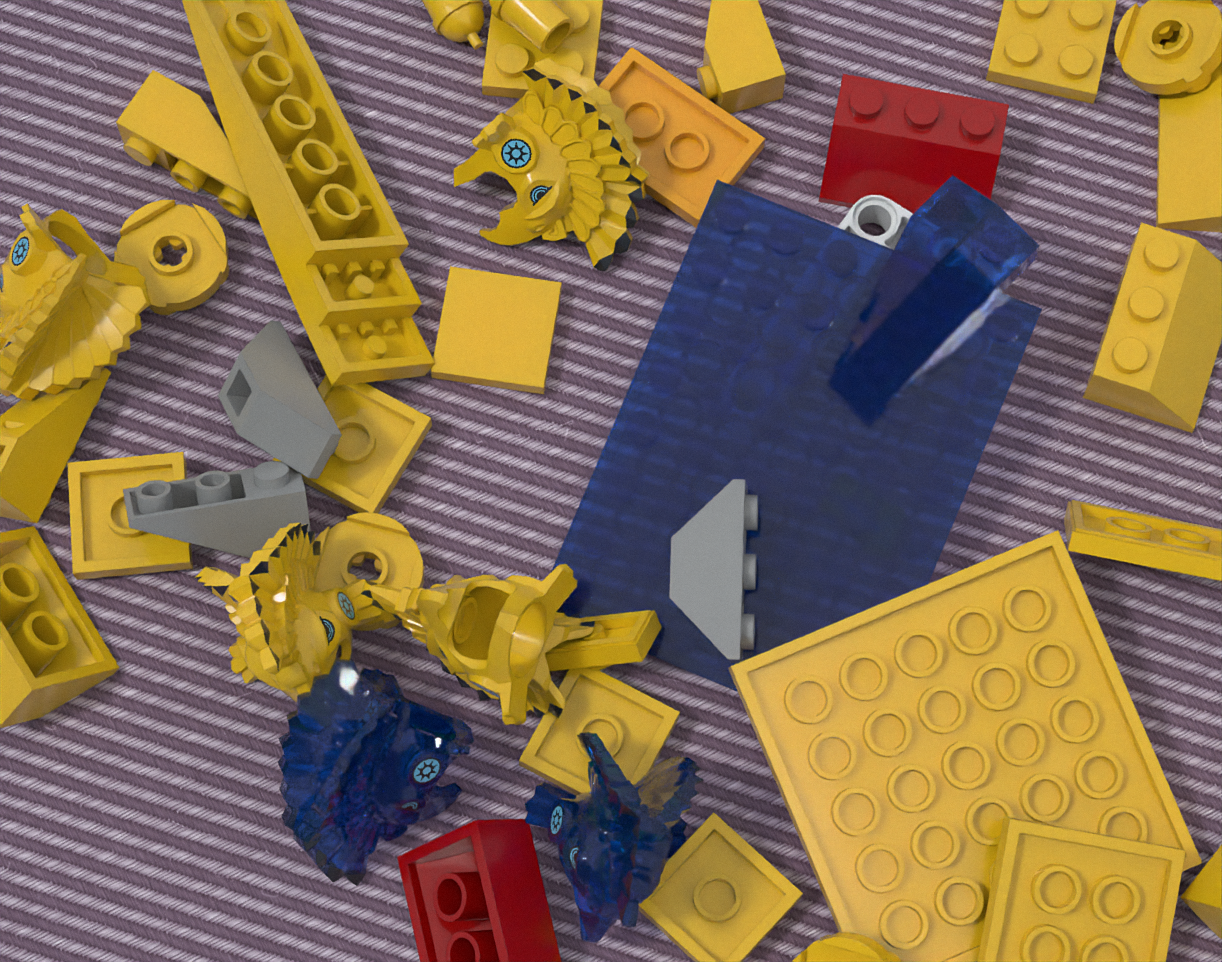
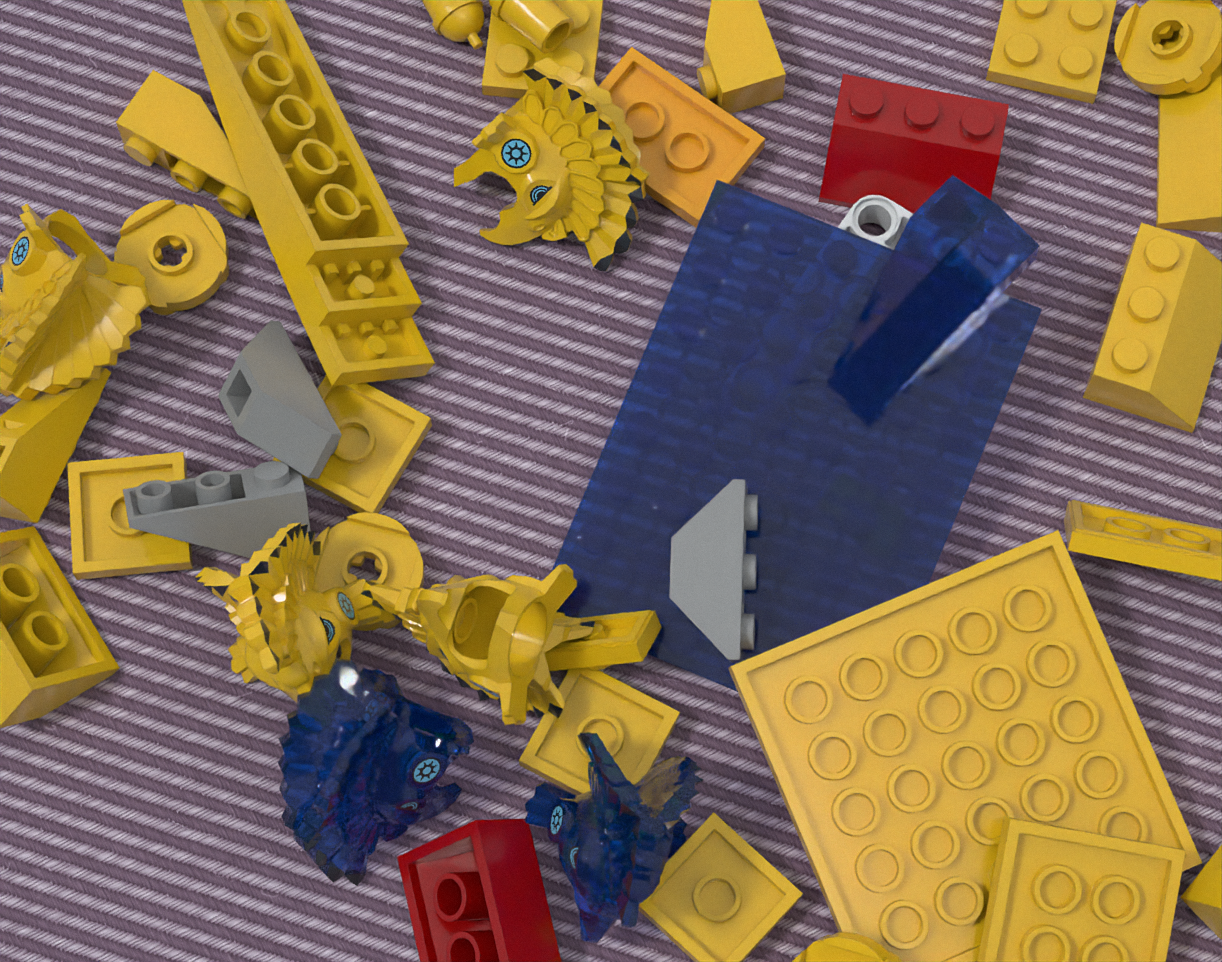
(496, 330): yellow tile -> none

